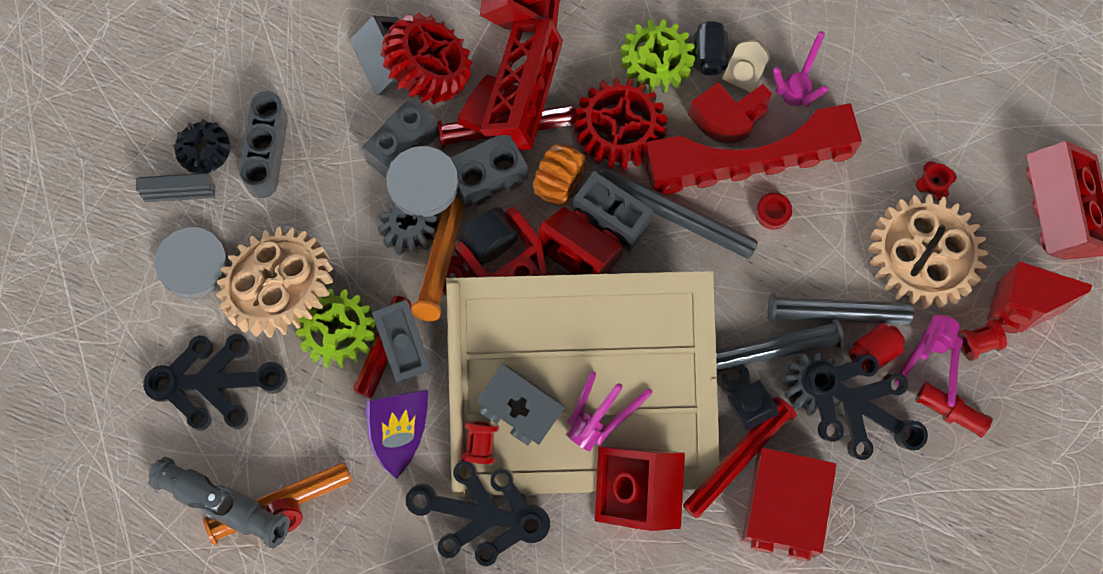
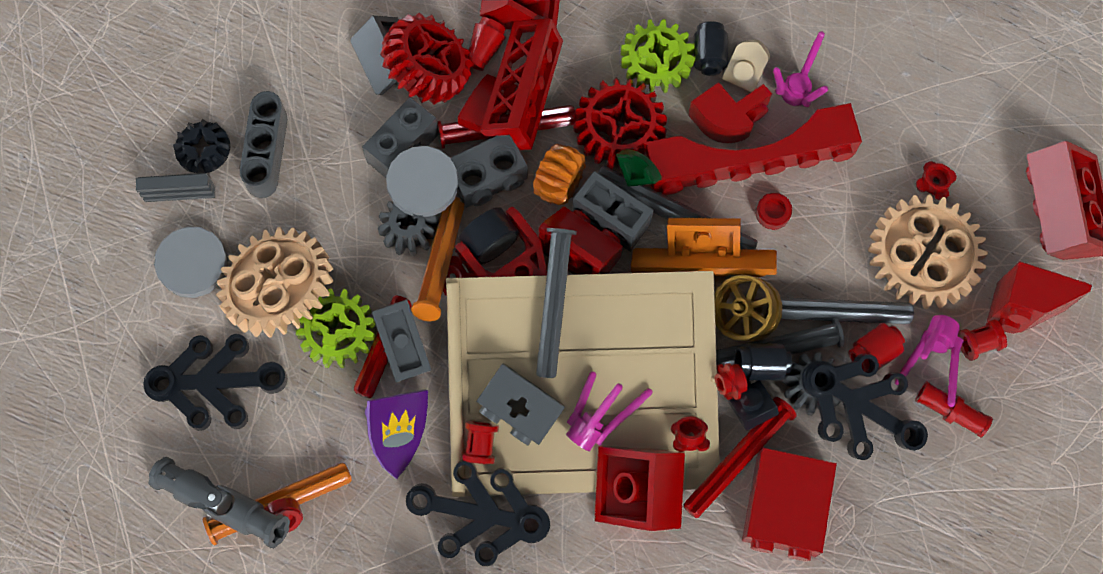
(485, 41): none -> red cone
(554, 302): none -> dark grey axle
(637, 168): none -> dark green tile
(690, 434): none -> red plate
(705, 246): none -> orange bracket
(730, 381): none -> red plate
(747, 308): none -> pearl gold wheel
(763, 361): none -> black brick

